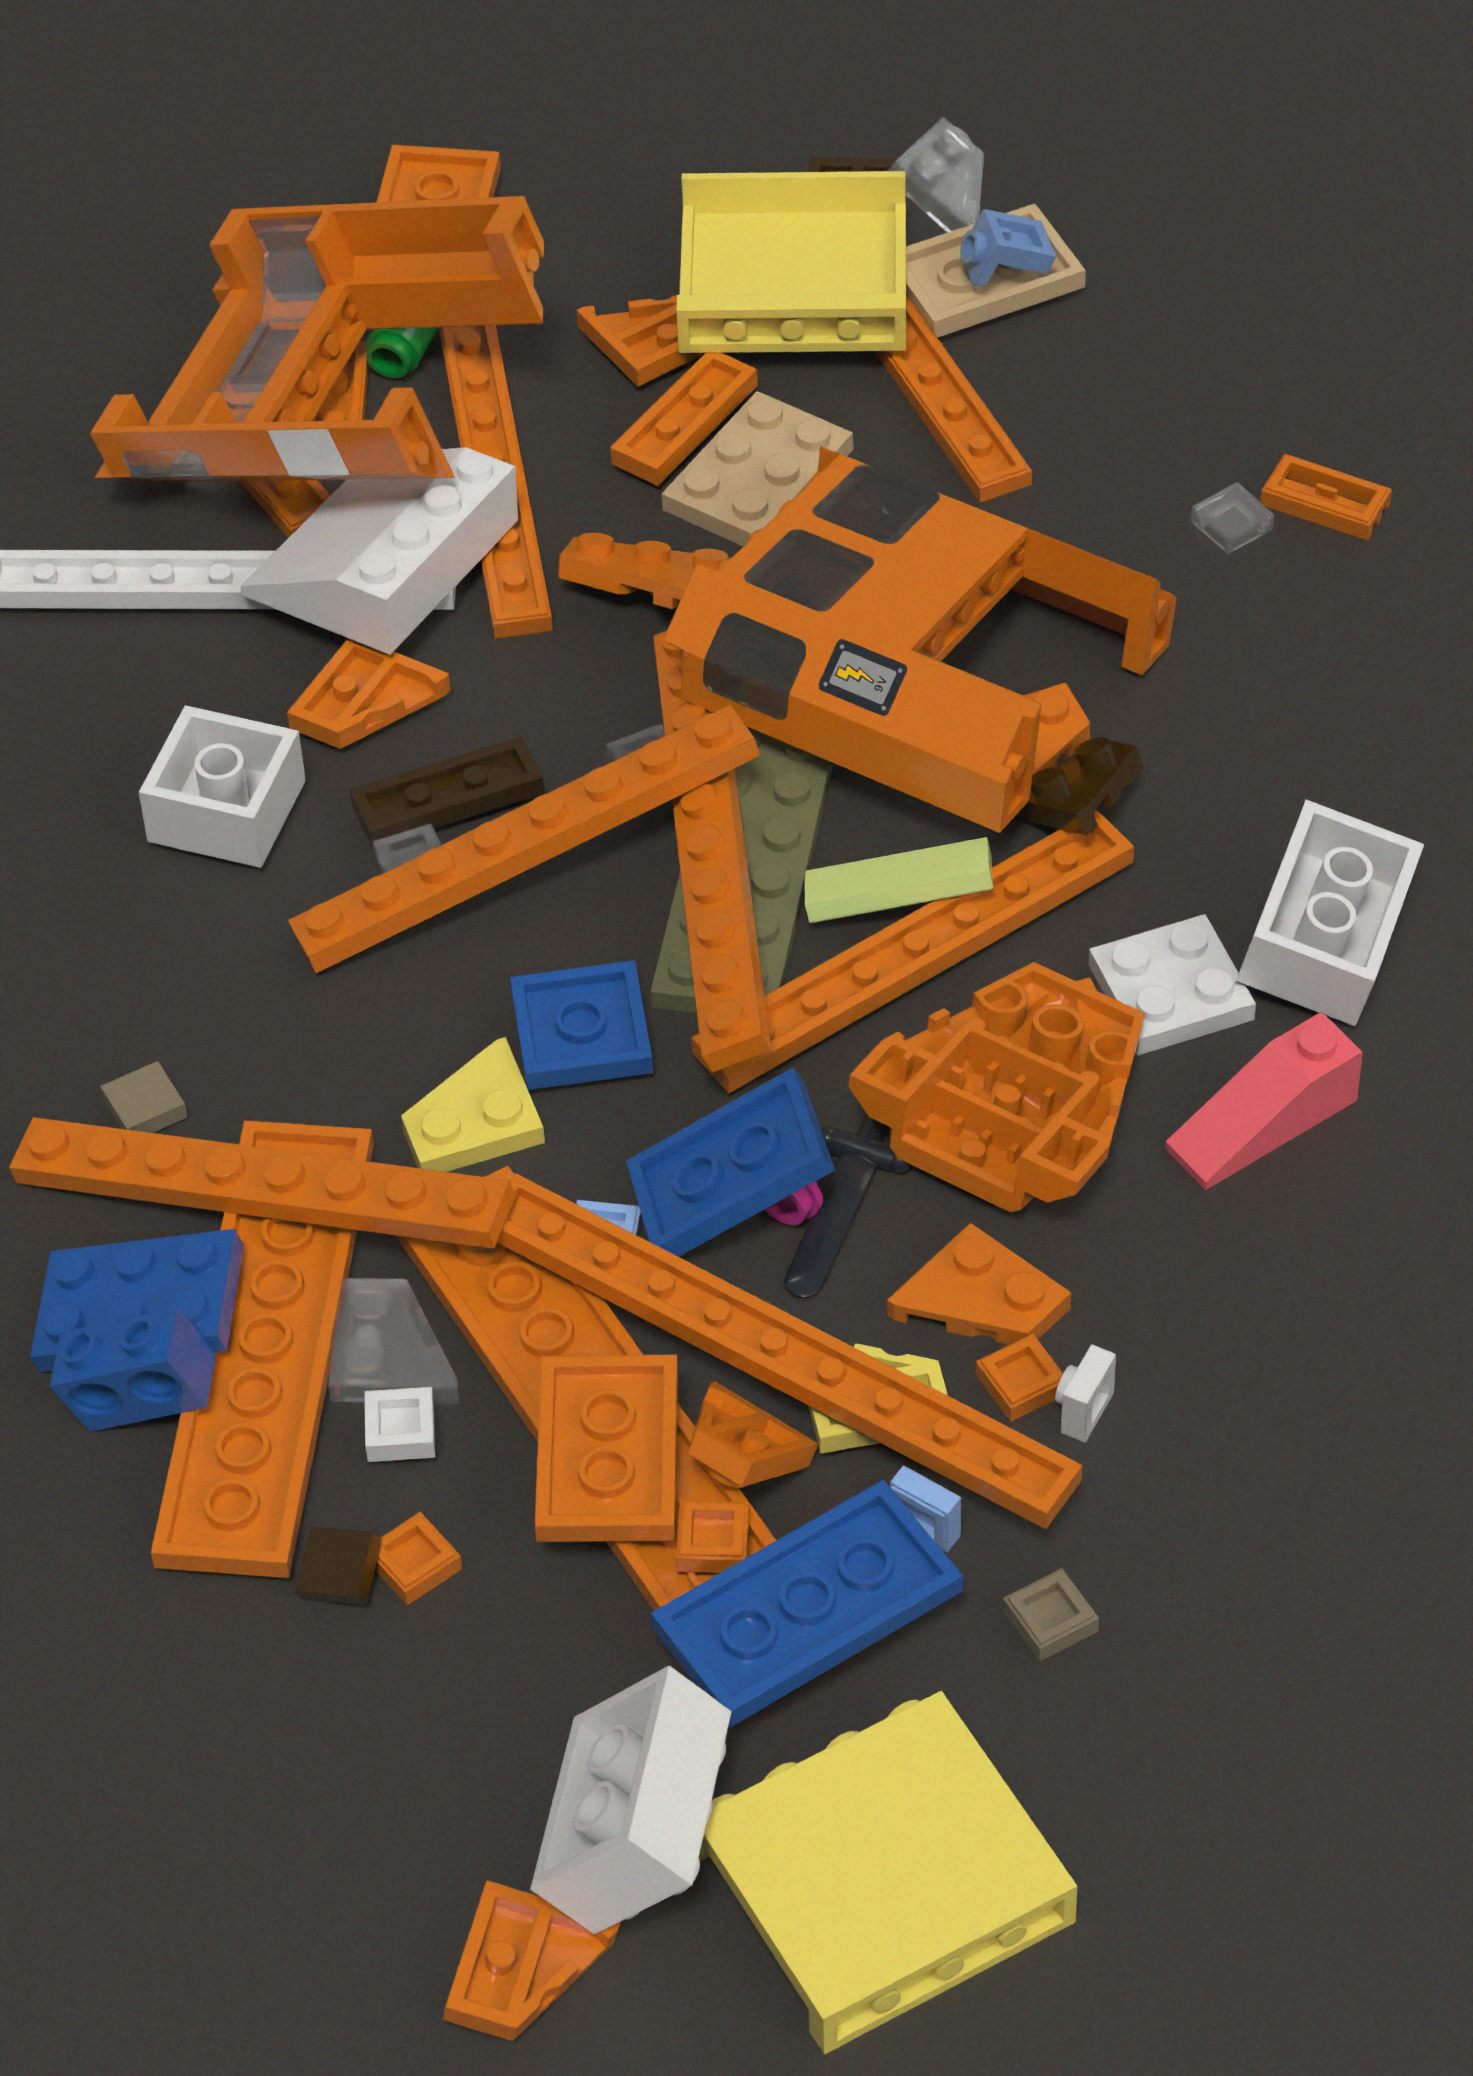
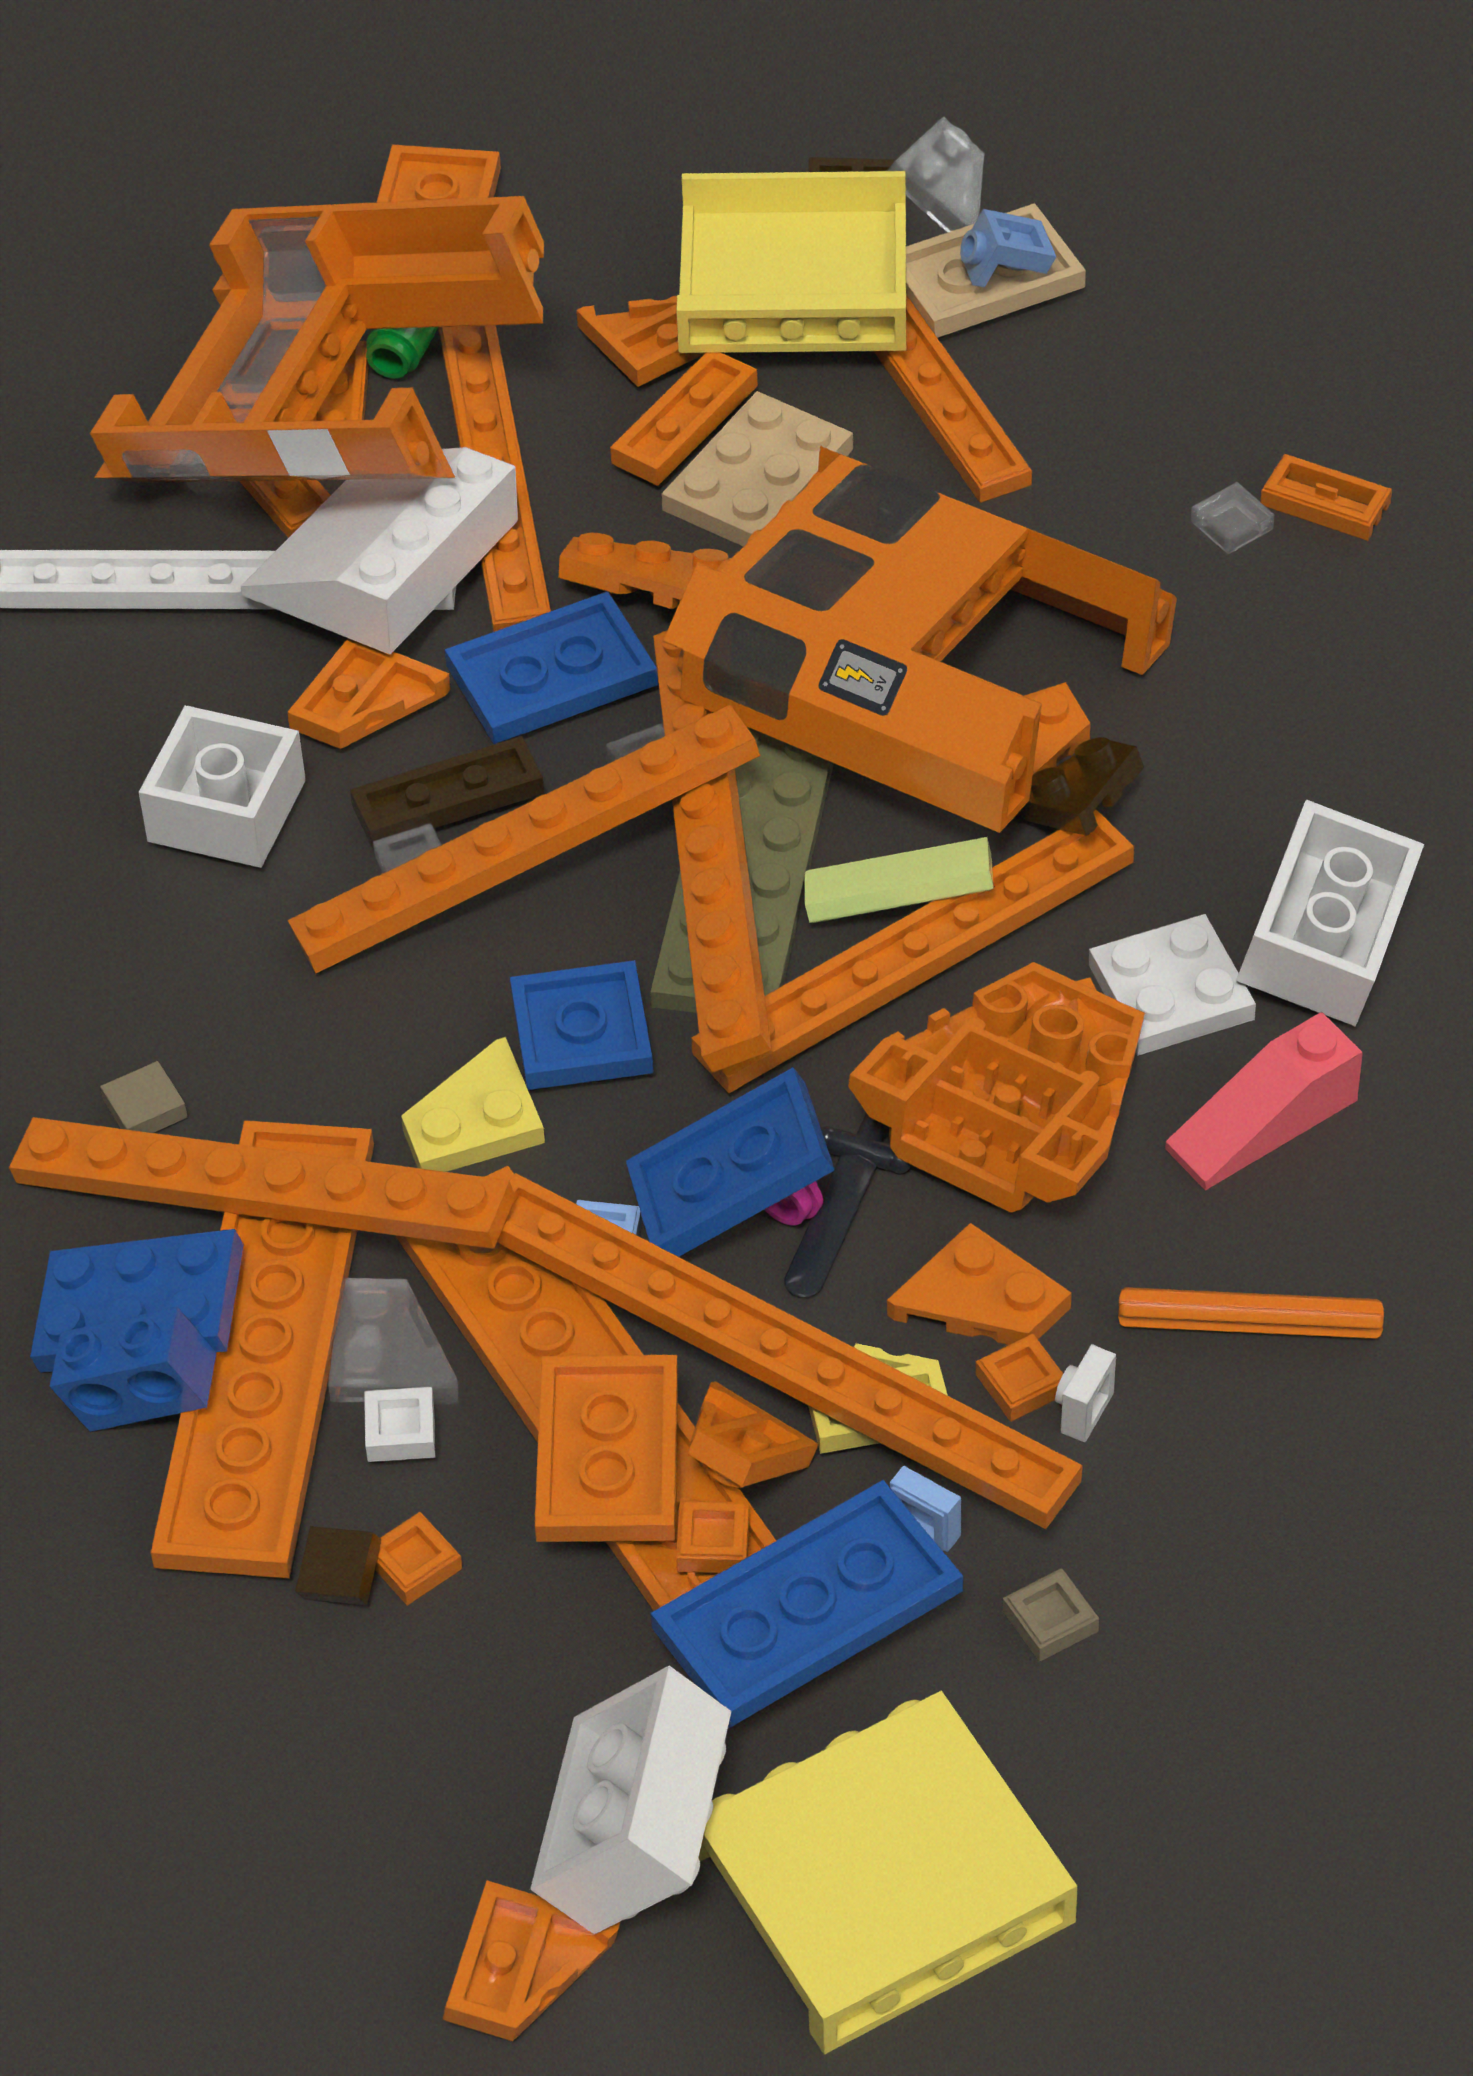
(551, 667): none -> blue plate
(1251, 1313): none -> orange axle

